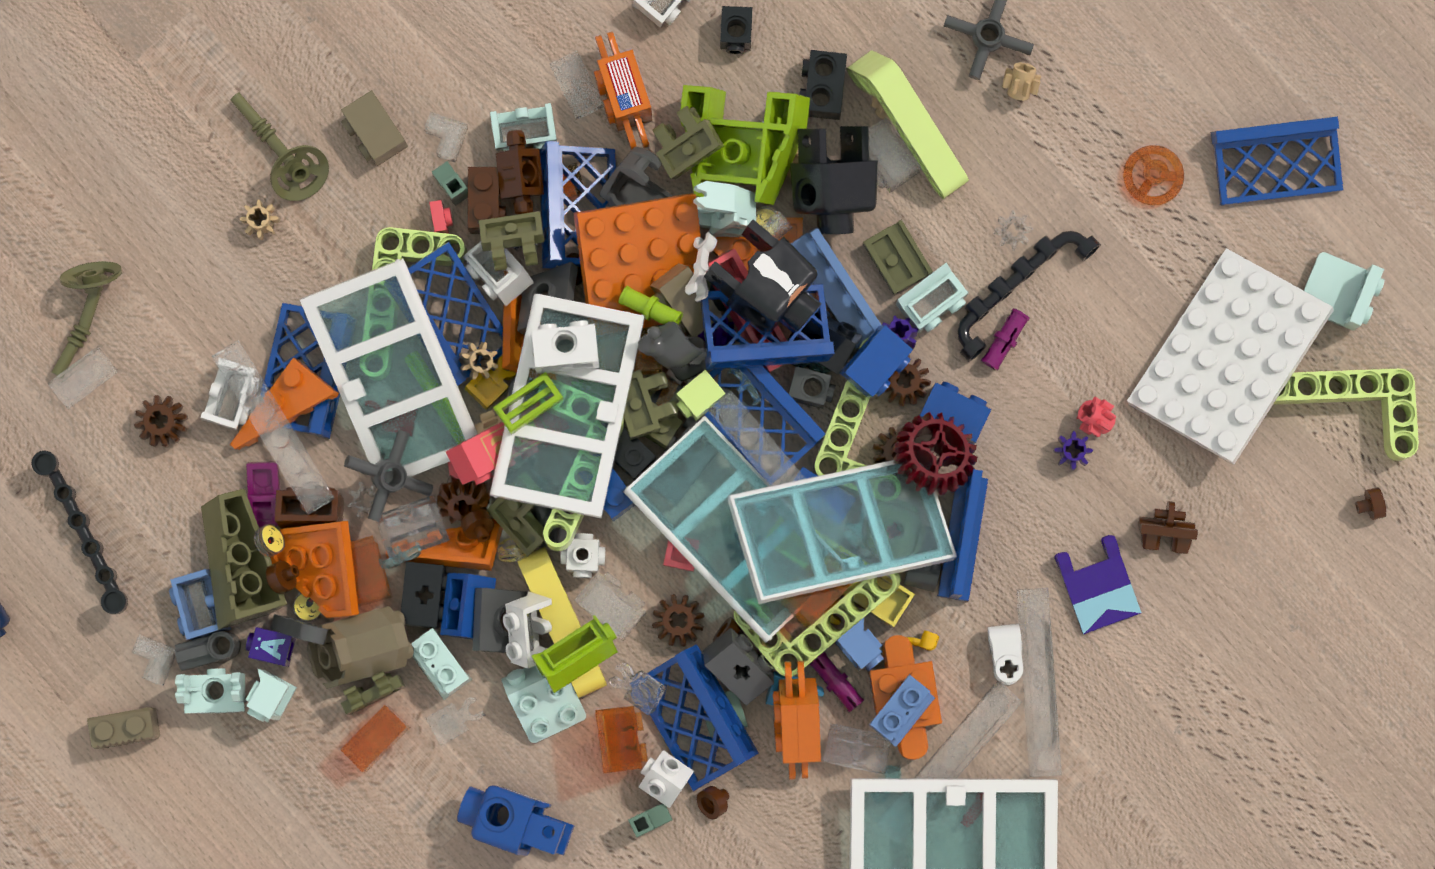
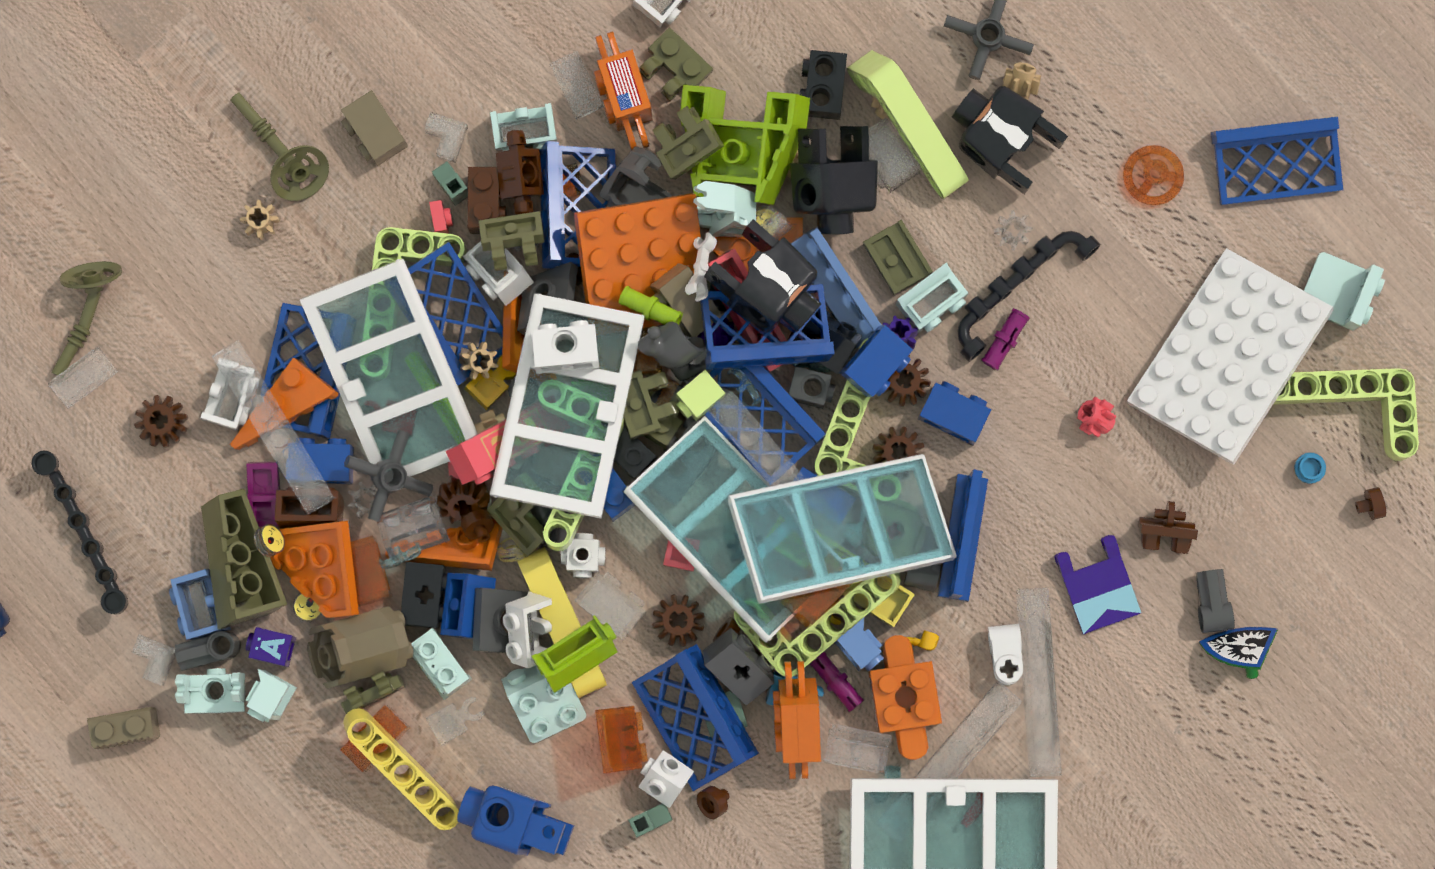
(282, 576): reddish brown tile -> none
(299, 629): dark grey beam -> none
(330, 459): none -> blue brick
(392, 758): none -> light yellow beam
(506, 418): lime tile -> none
(641, 688): clear plate -> none
(679, 60): none -> olive plate
(736, 16): black brick -> none
(902, 710): medium blue window -> none
(911, 453): dark red gear -> none
(1000, 129): none -> black piece
(1079, 445): dark purple gear -> none
(1214, 609): none -> dark grey piece
(1241, 647): none -> shield
(1310, 468): none -> dark azure plate

